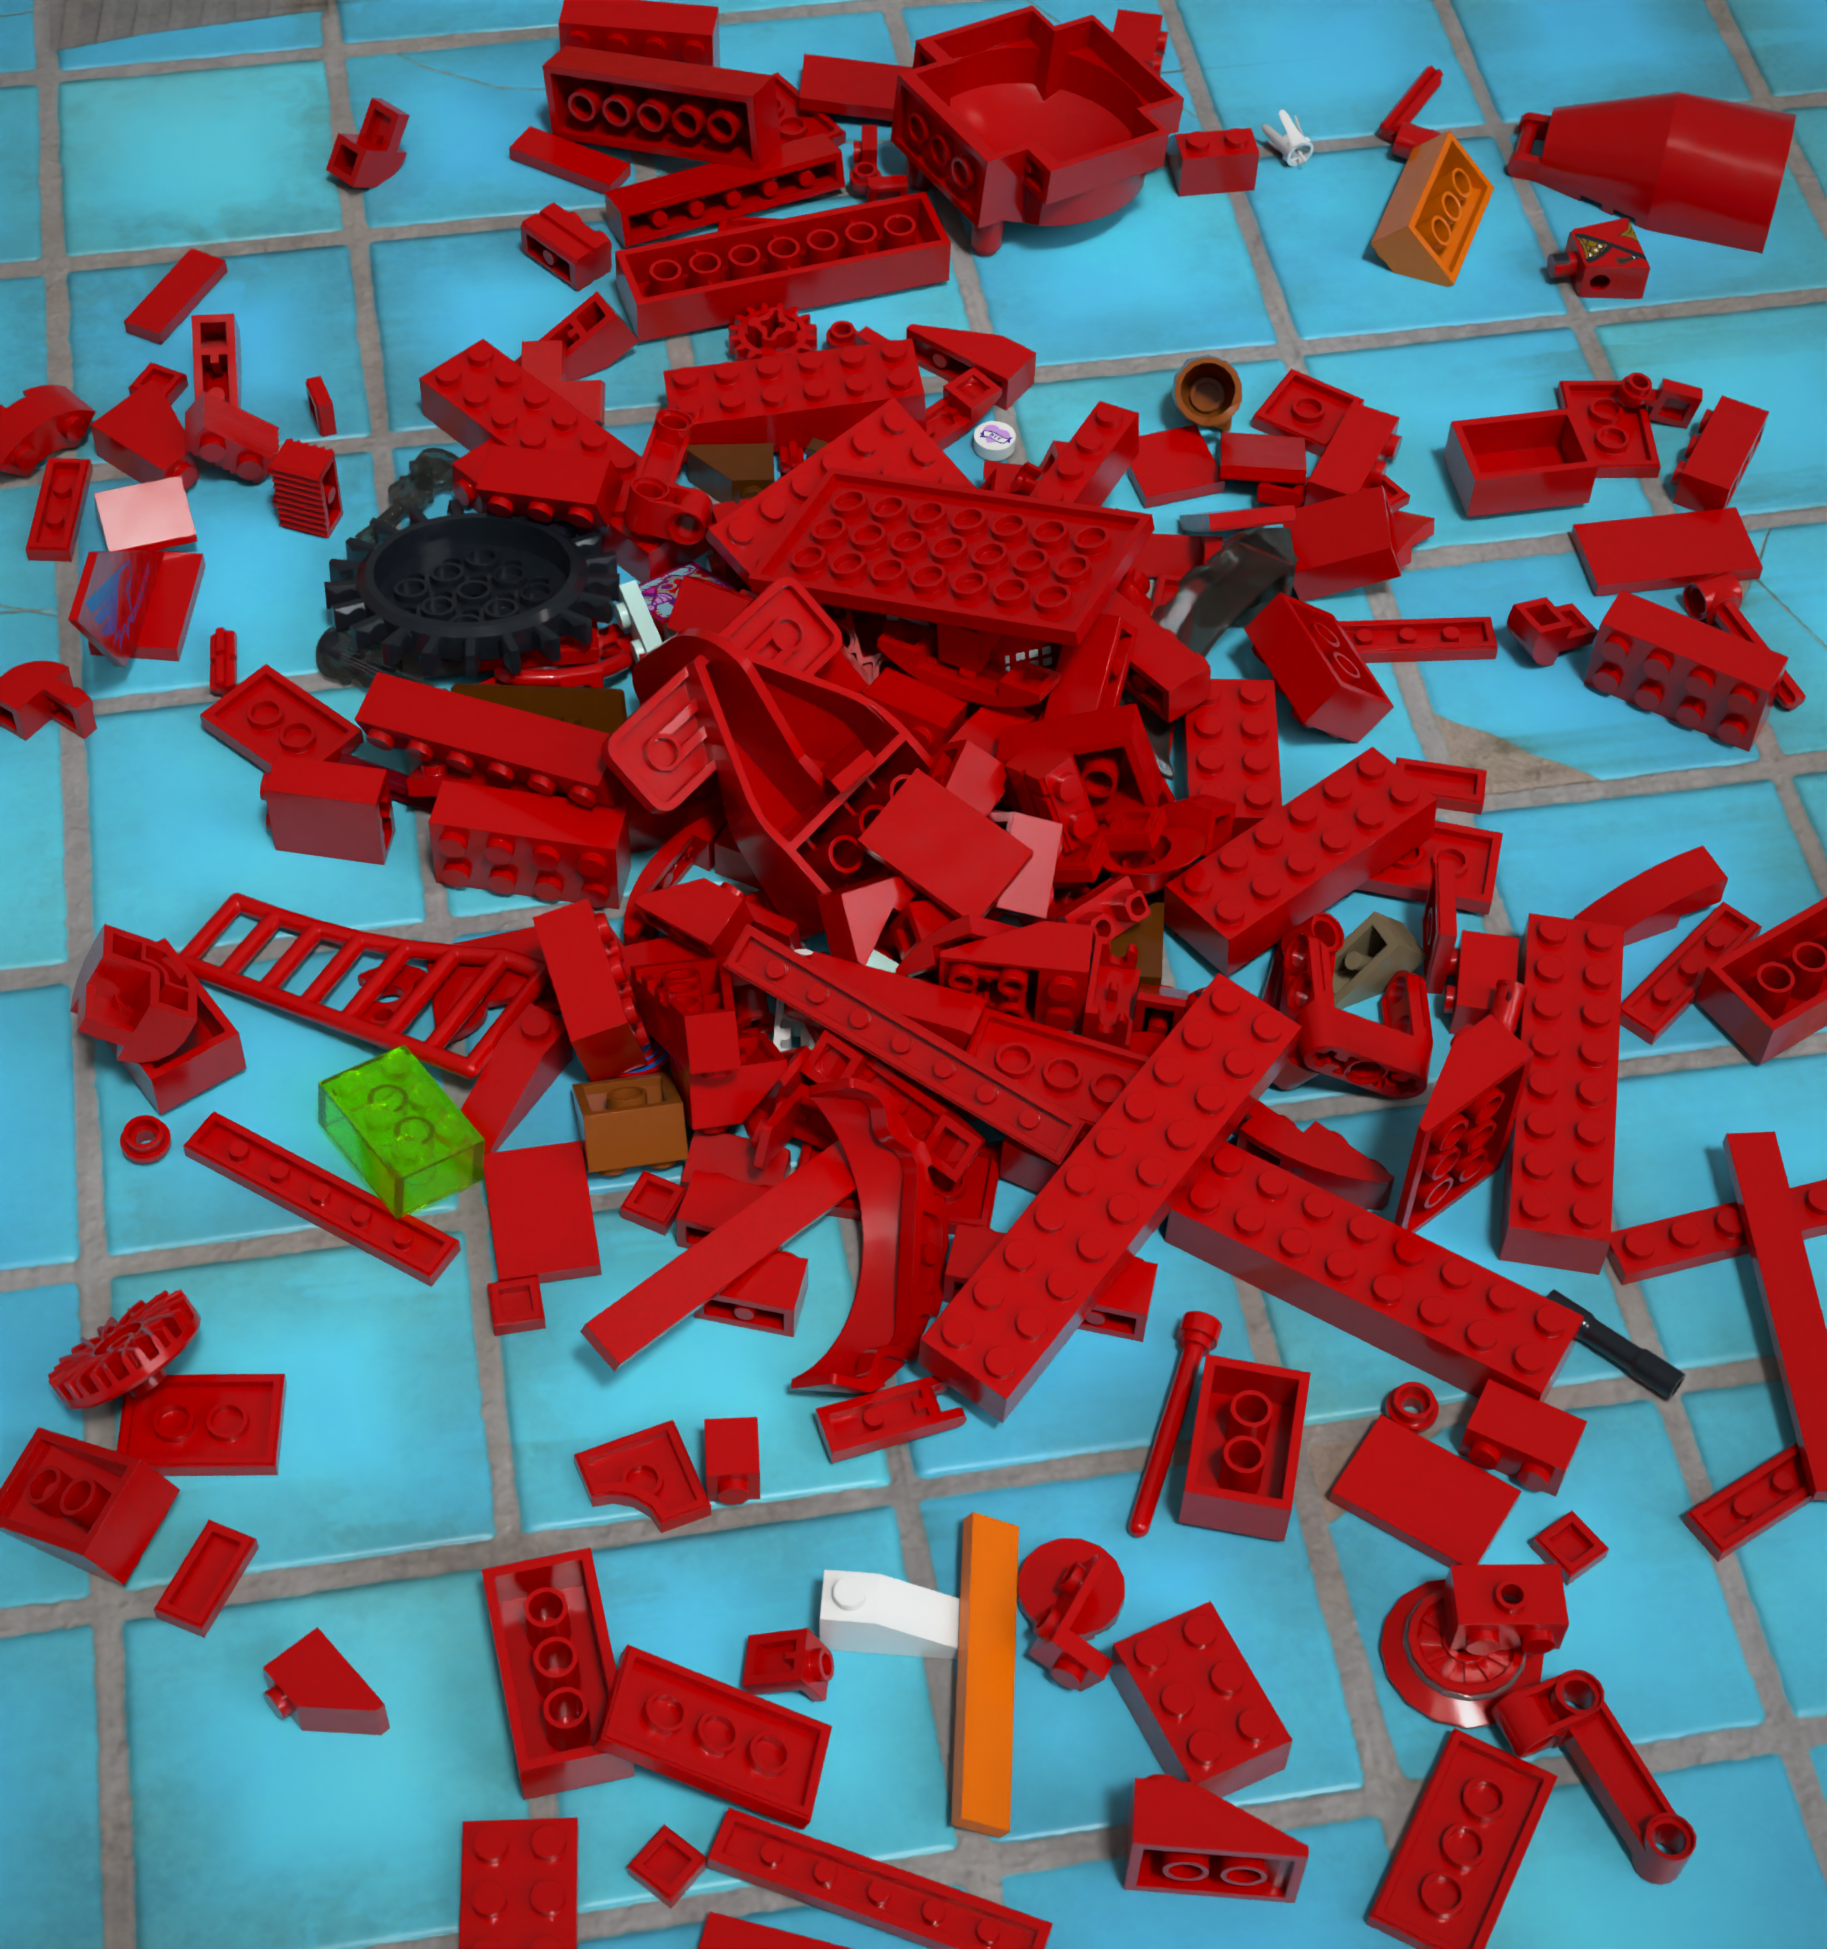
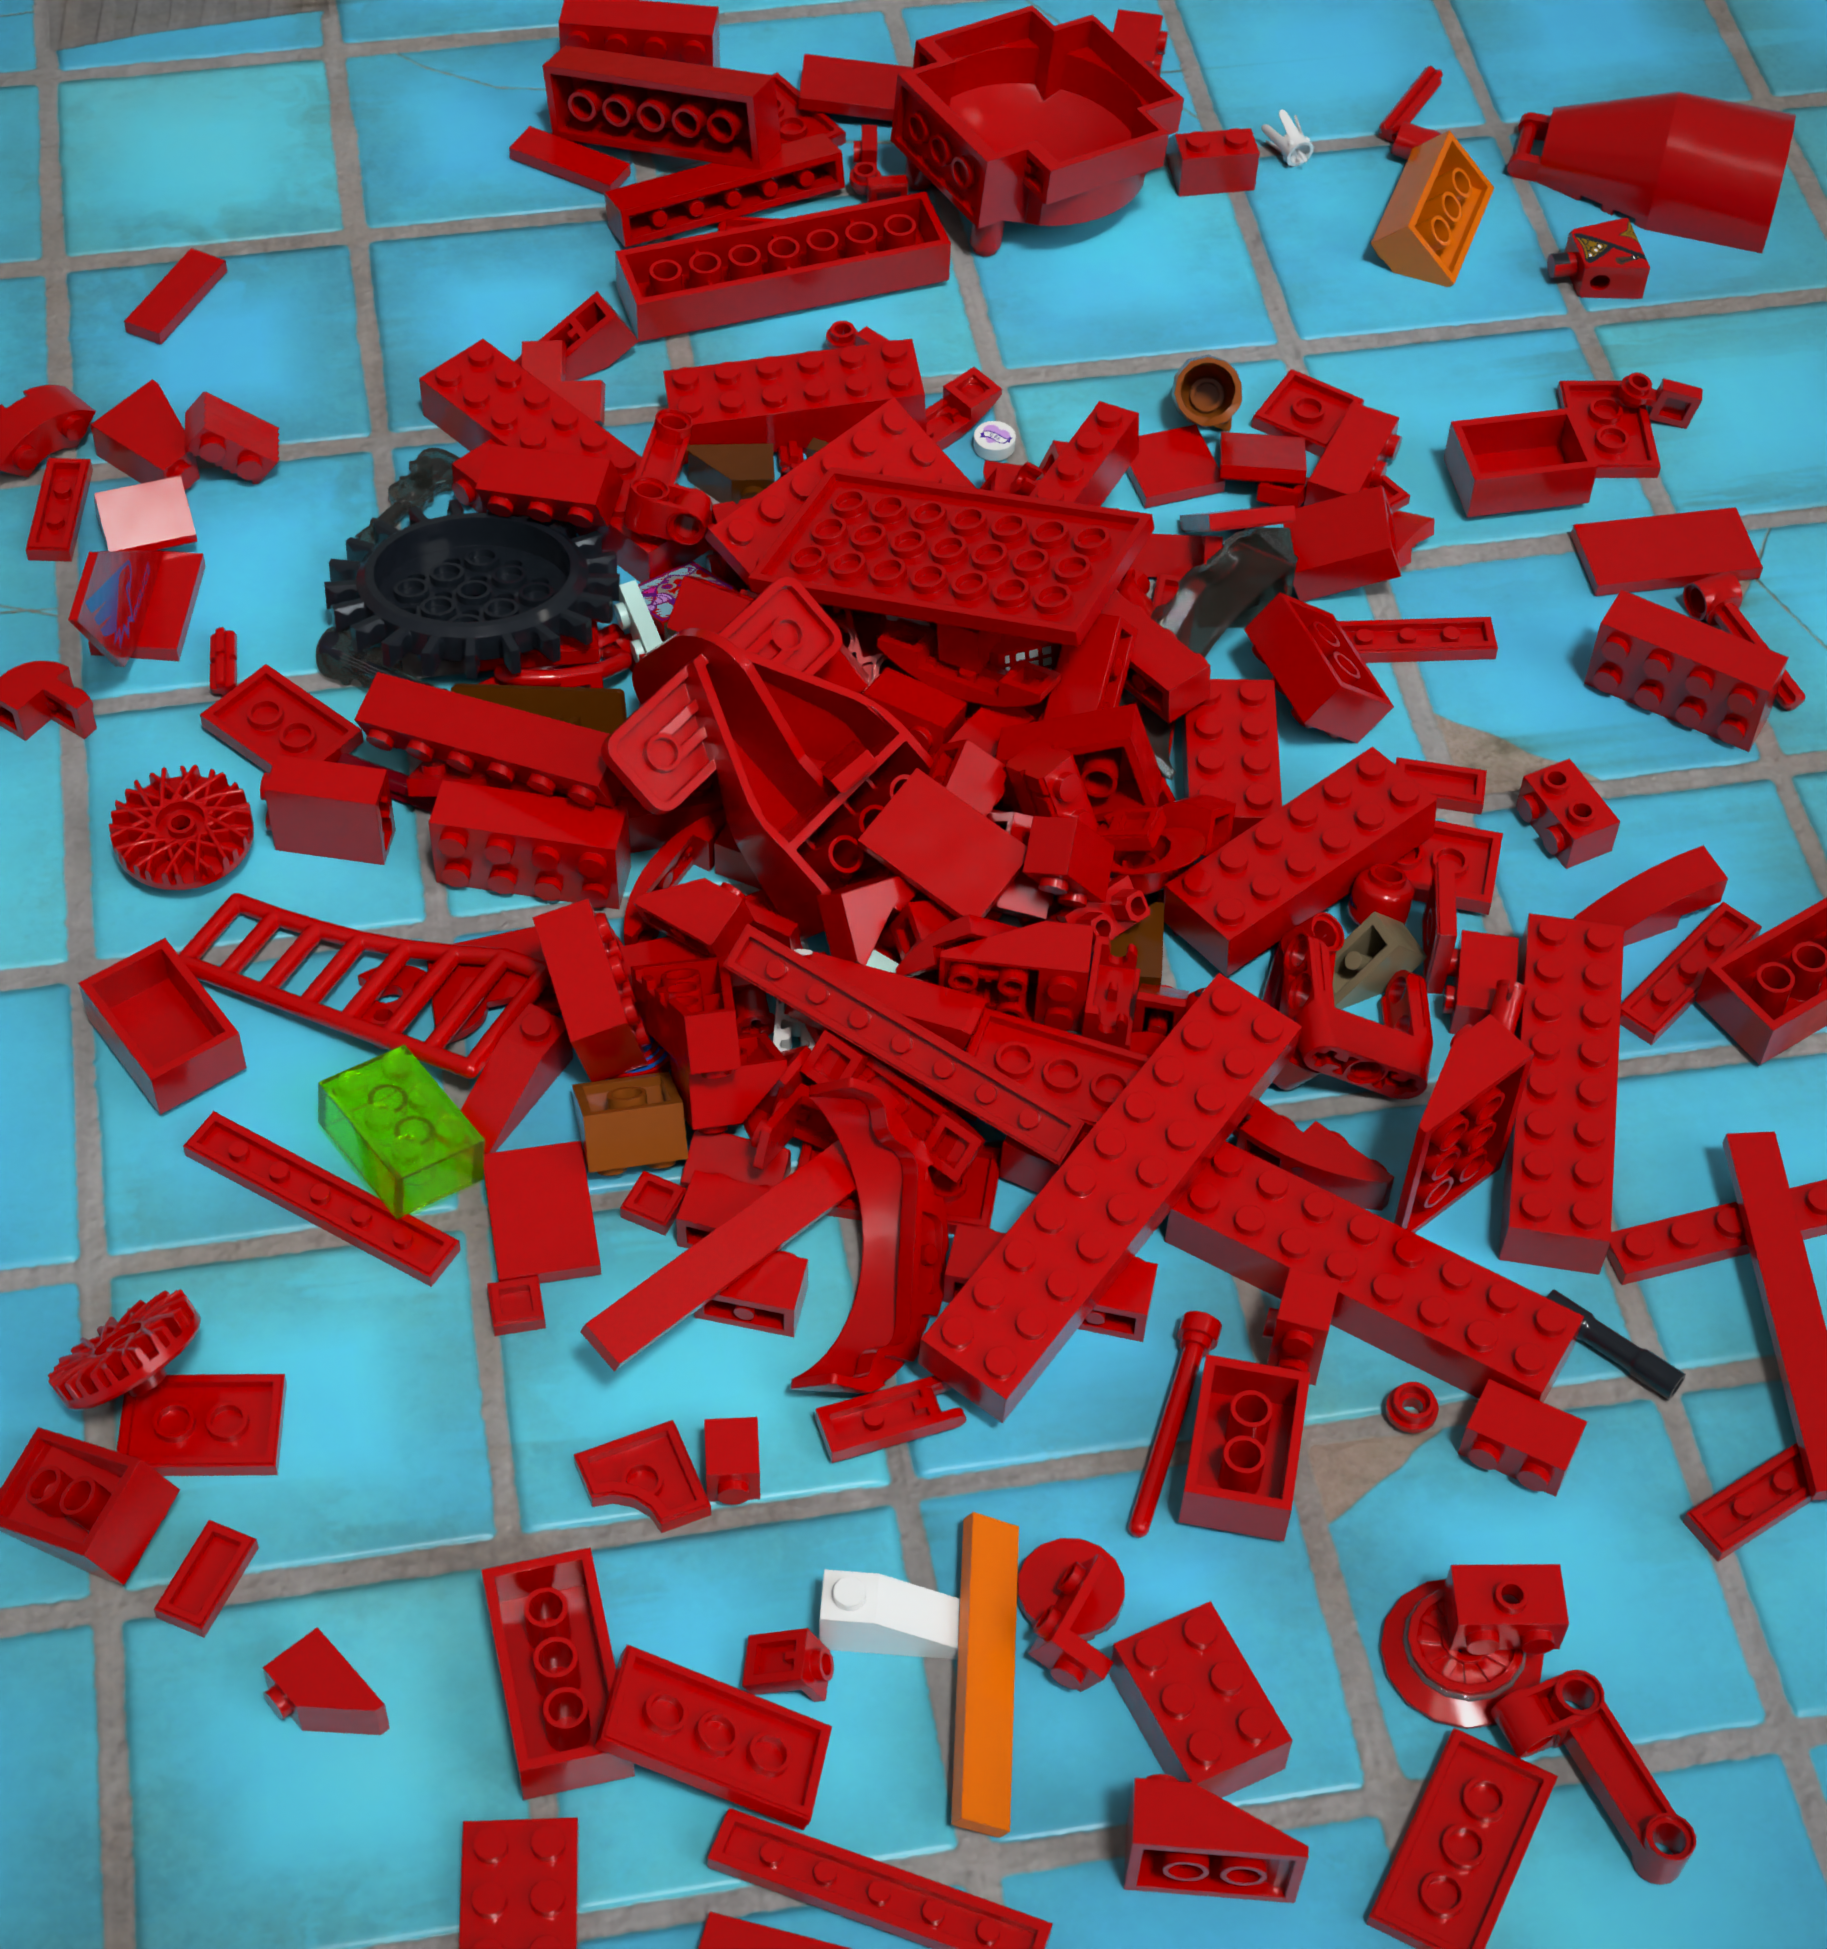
(134, 996): red brick -> none
(143, 1129): red plate -> none
(170, 381): red tile -> none
(182, 829): none -> red wheel
(217, 357): red slope -> none
(306, 487): red brick -> none
(320, 406): red tile -> none
(374, 153): red brick -> none
(566, 246): red brick -> none
(667, 1866): red tile -> none
(771, 333): red gear -> none
(955, 351): red slope -> none
(1068, 860): none -> red brick
(1301, 1322): none -> red brick
(1381, 890): none -> red head
(1424, 1495): red tile -> none
(1549, 629): red brick -> none
(1567, 813): none -> red brick
(1571, 1546): red tile -> none
(1718, 455): red brick -> none

